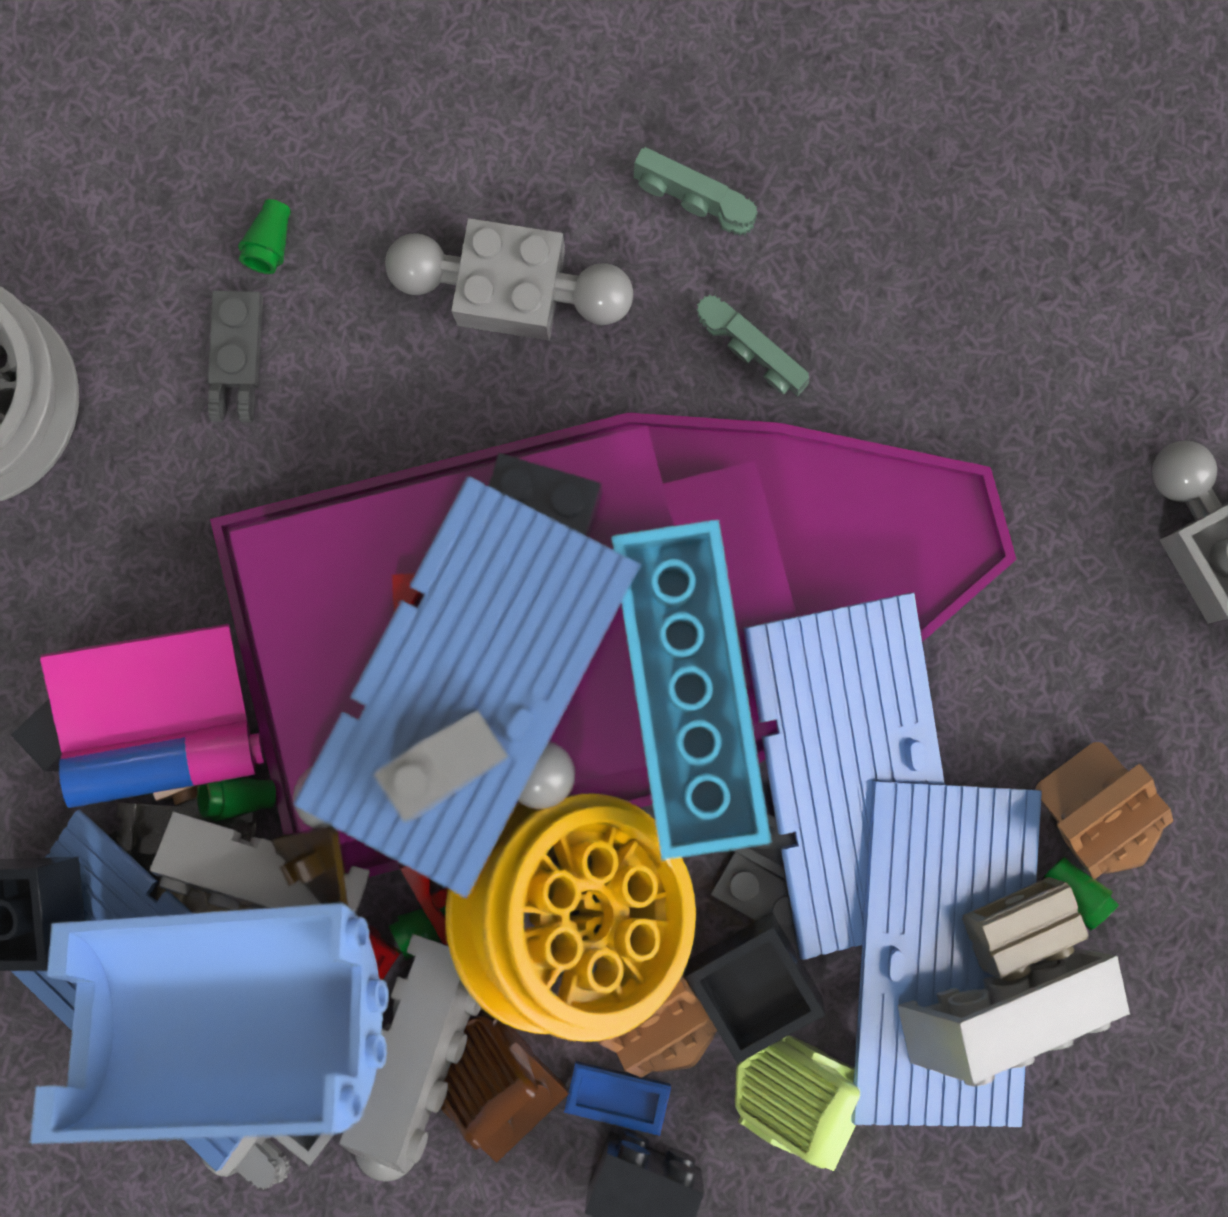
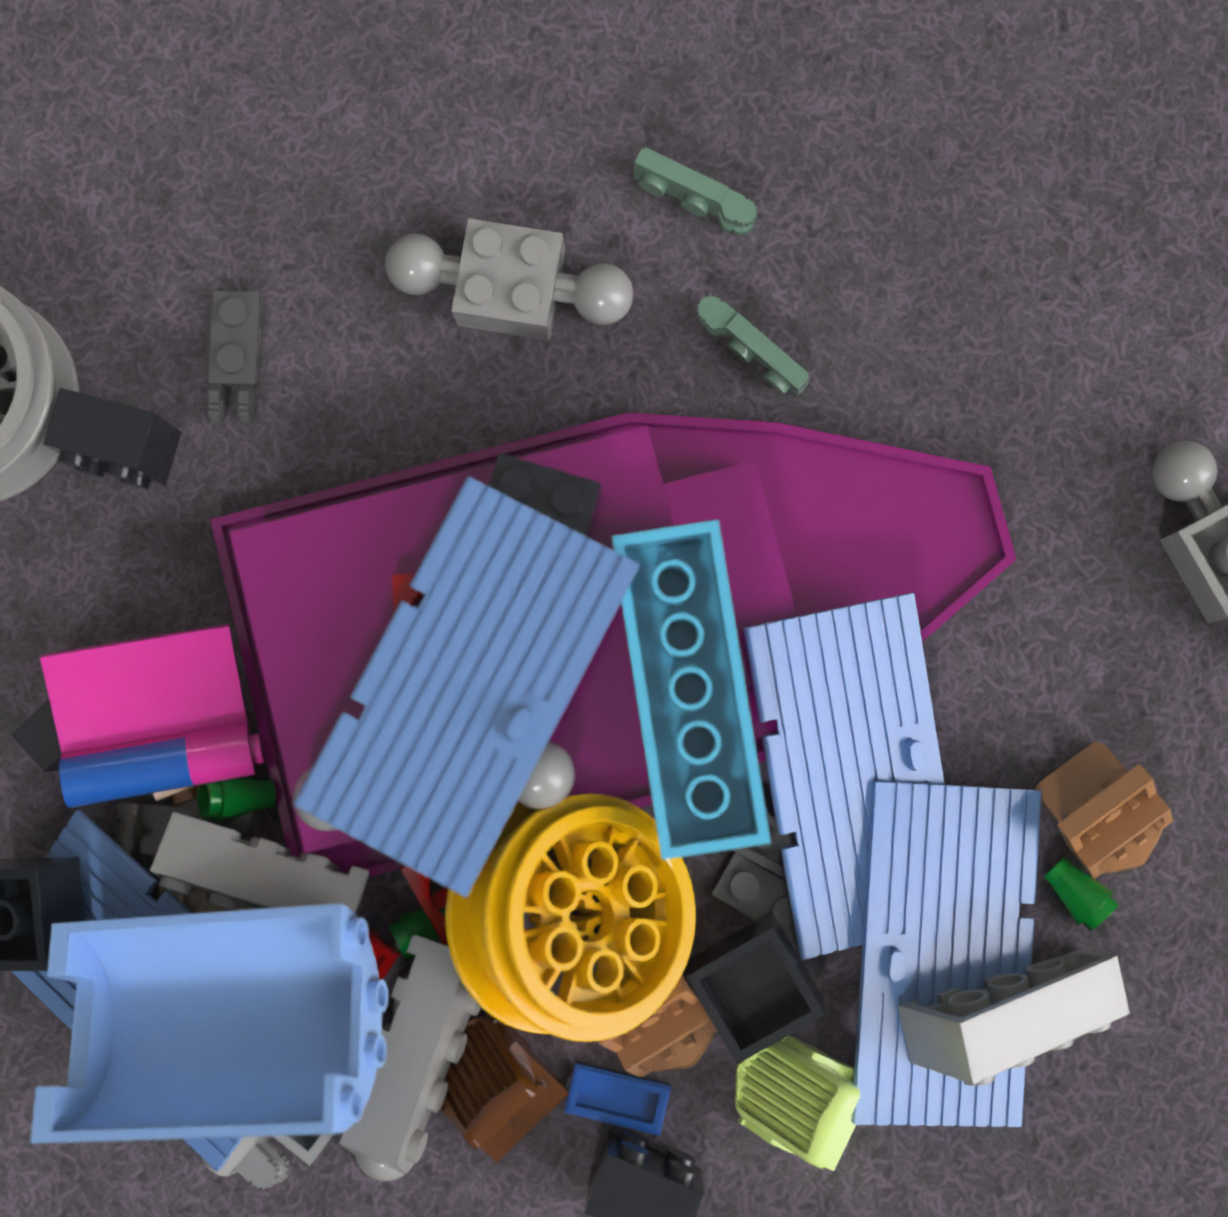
(111, 439): none -> black brick
(265, 239): green cone -> none
(316, 861): dark brown piece -> none
(440, 766): light grey slope -> none
(1025, 929): brick -> none

